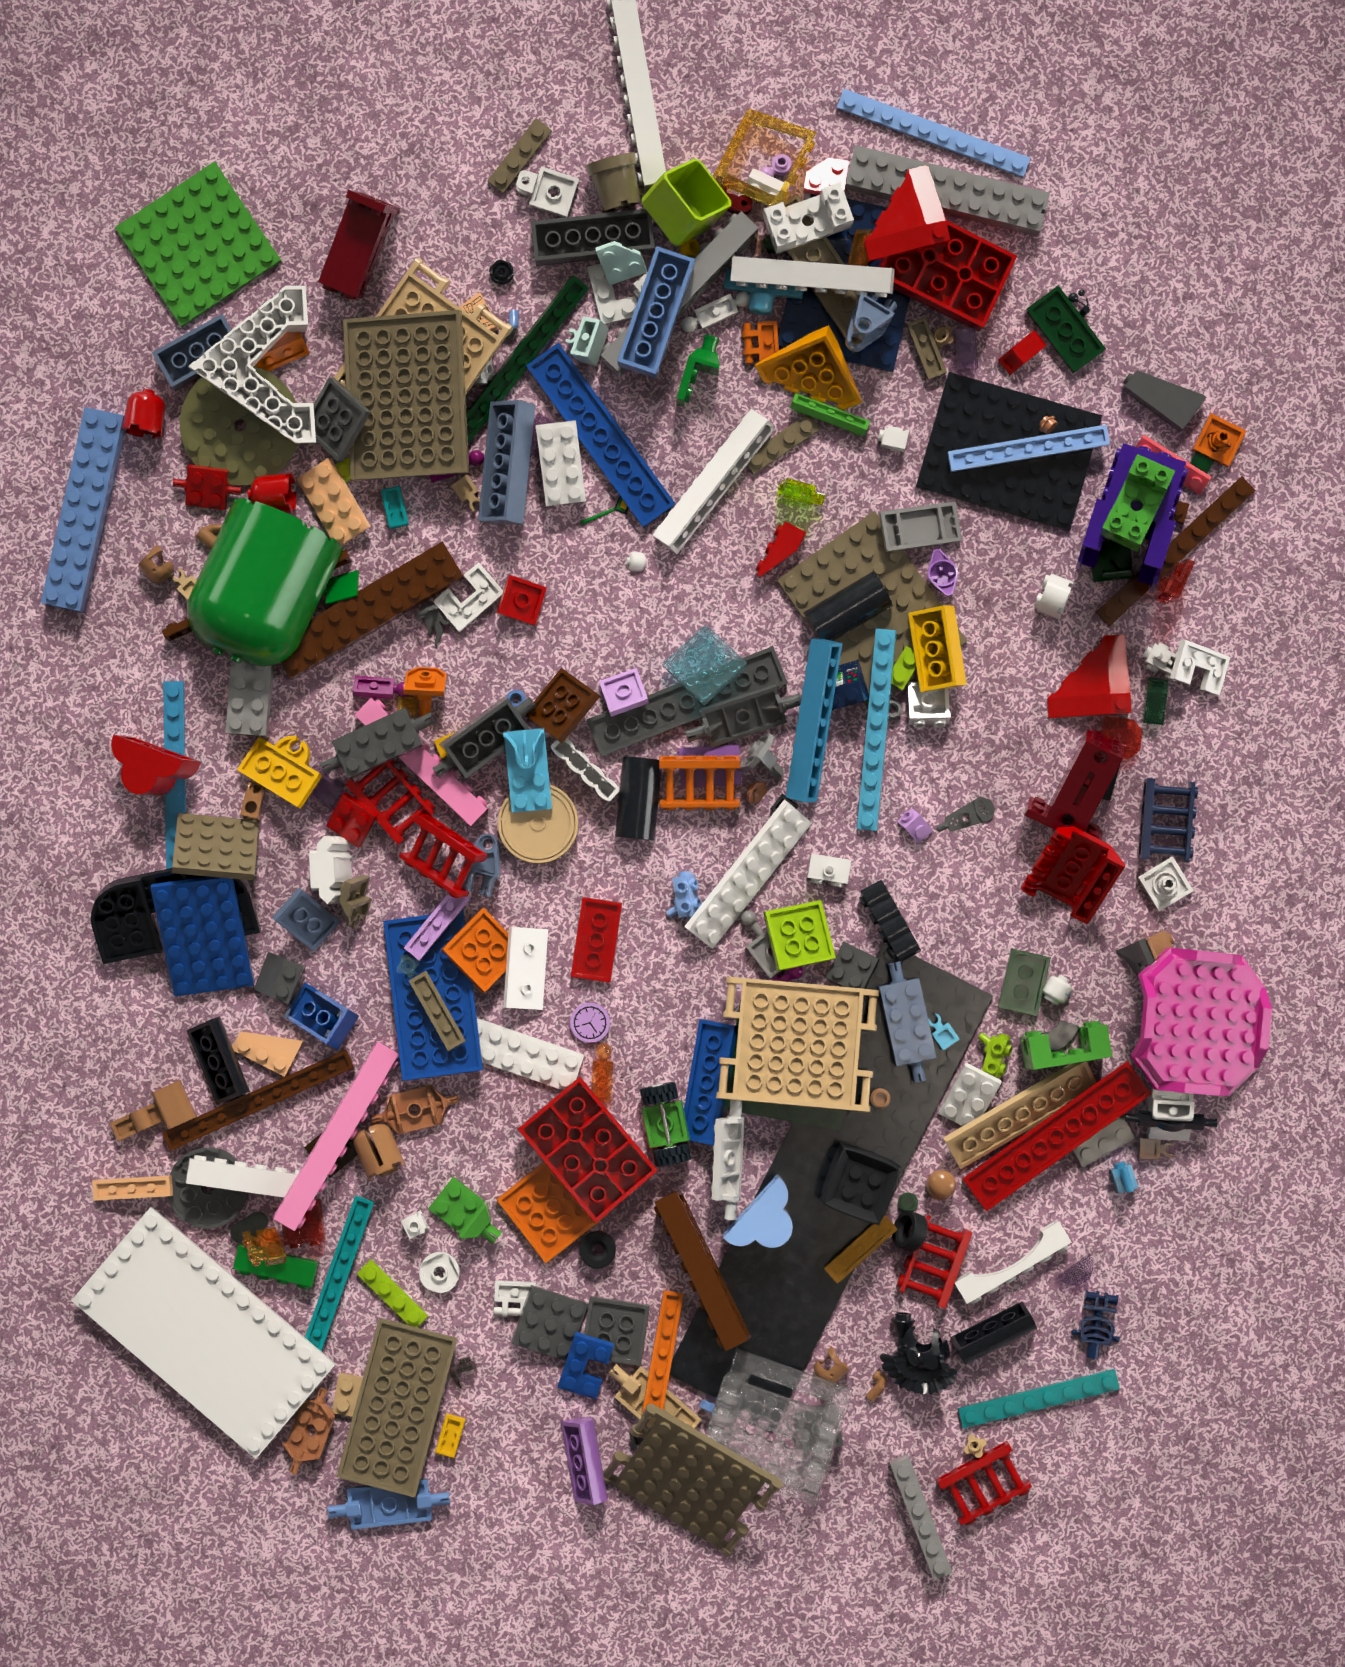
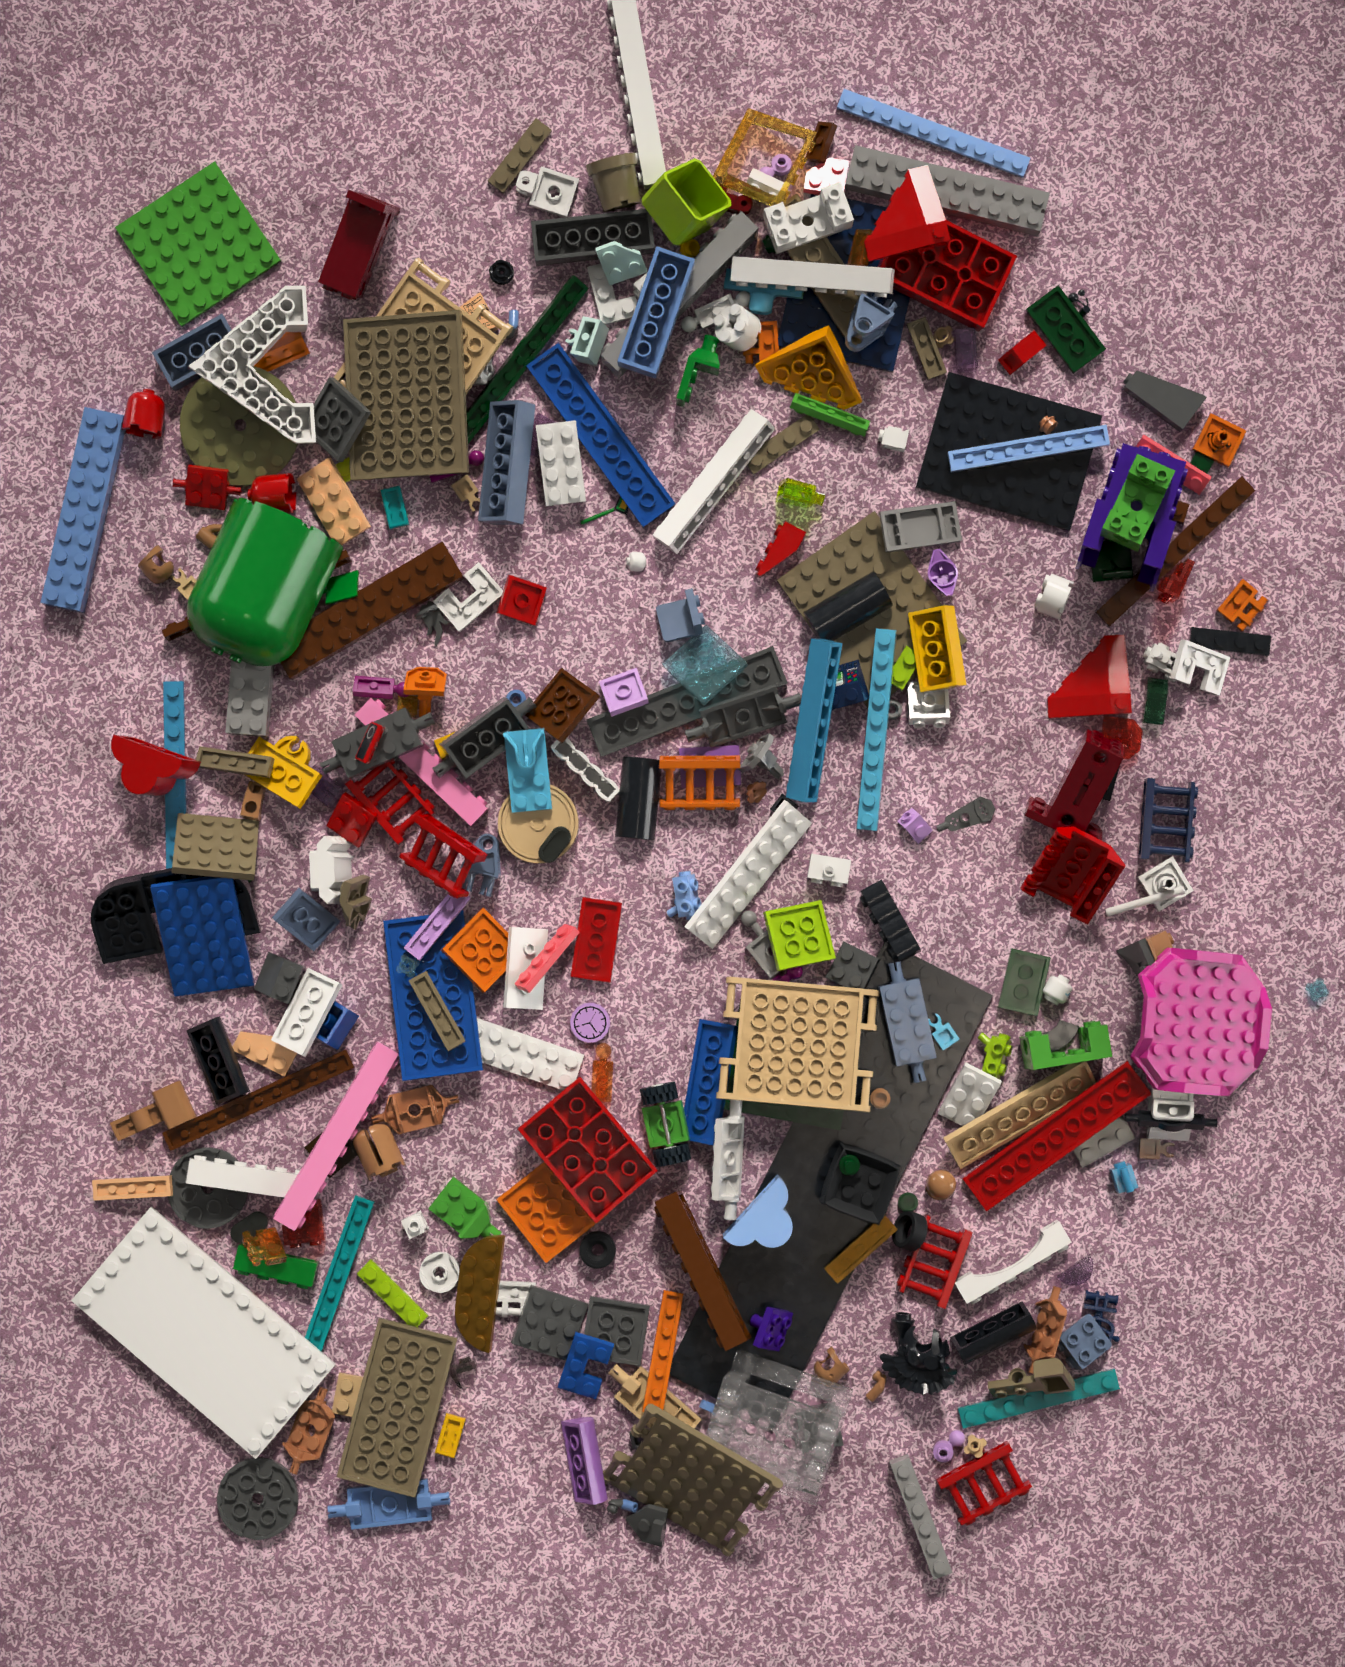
(235, 762): none -> dark tan plate
(253, 1519): none -> dark grey plate
(306, 1012): none -> white plate
(370, 742): none -> slope
(479, 1291): none -> pearl gold plate
(546, 958): none -> coral plate
(554, 844): none -> pearl dark grey tile
(623, 1504): none -> arm
(649, 1524): none -> dark grey plate
(681, 618): none -> sand blue bracket
(737, 327): none -> white brick
(771, 1328): none -> dark purple plate
(823, 140): none -> reddish brown plate
(849, 1165): none -> dark green plate
(956, 1439): none -> lavender plate
(1048, 1376): none -> dark tan plate
(1050, 1318): none -> nougat plate
(1083, 1343): none -> sand blue bracket
(1145, 901): none -> white bar
(1231, 641): none -> black plate
(1237, 600): none -> orange plate
(1319, 983): none -> clear light blue plate

